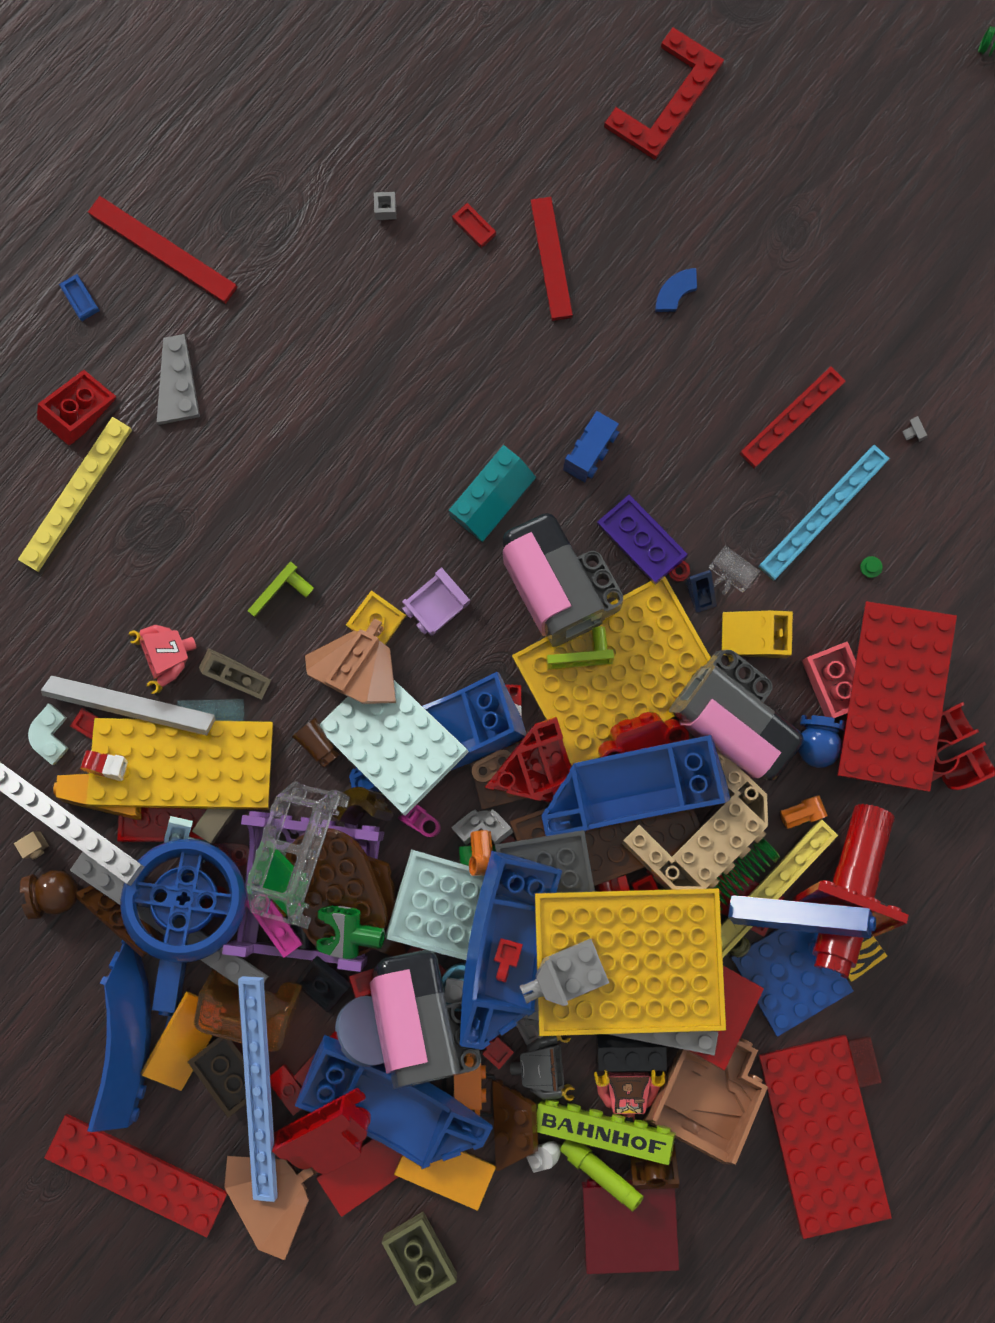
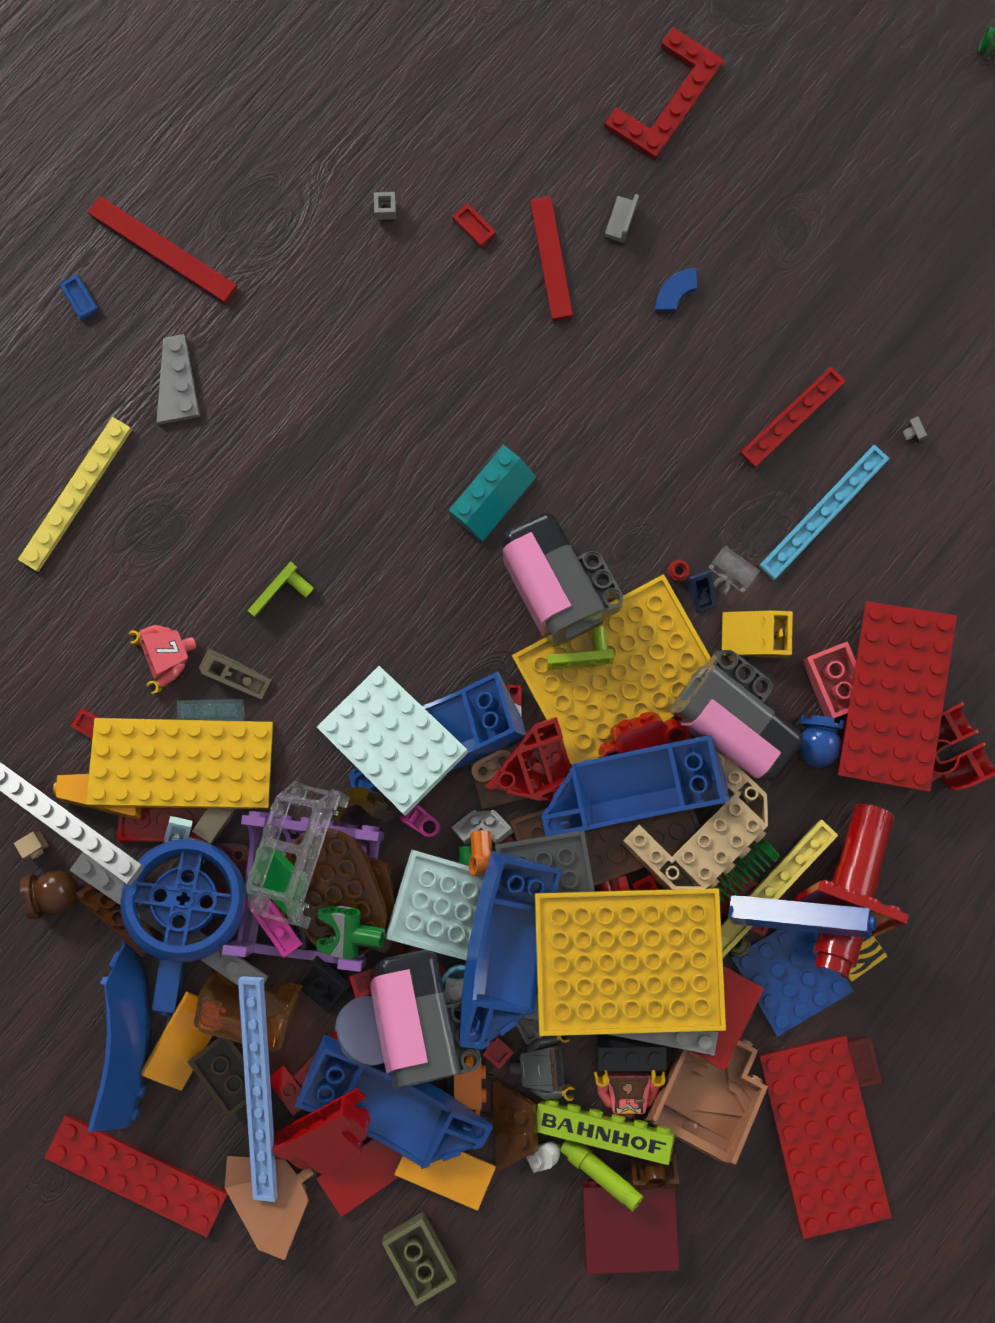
(42, 737): light aqua plate -> none
(74, 407): red slope -> none
(104, 765): leg -> none
(128, 705): tile -> none
(316, 743): reddish brown plant -> none
(356, 666): nougat panel -> none
(380, 609): yellow tile -> none
(435, 603): lavender panel -> none
(507, 955): red plate -> none
(567, 975): light grey plate -> none
(591, 447): blue wedge -> none
(621, 218): none -> light grey panel
(642, 539): dark purple plate -> none
(808, 810): orange piece -> none
(871, 567): green plate -> none

